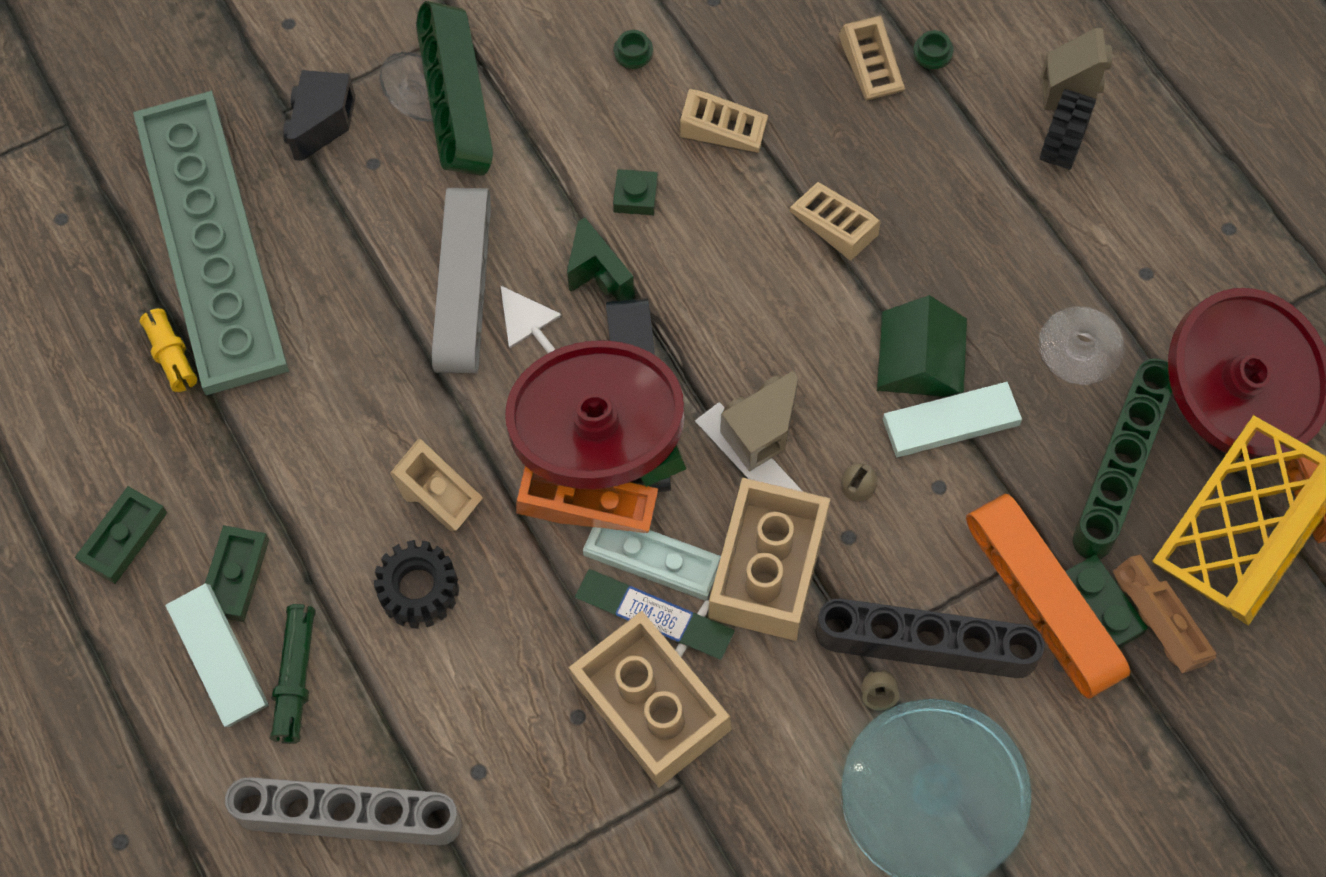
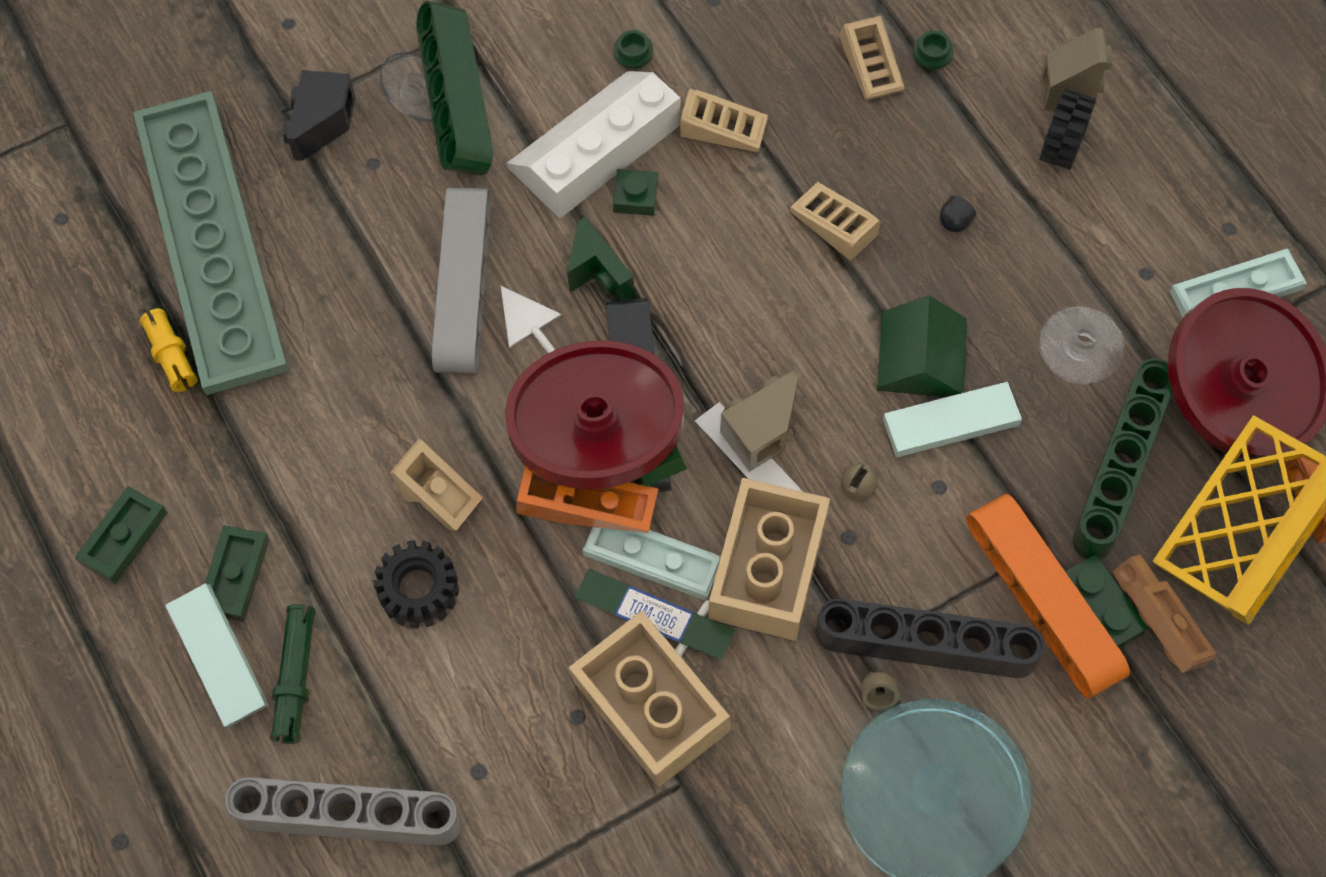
(598, 140): none -> white slope
(957, 214): none -> black hinge
(1270, 273): none -> light aqua tile

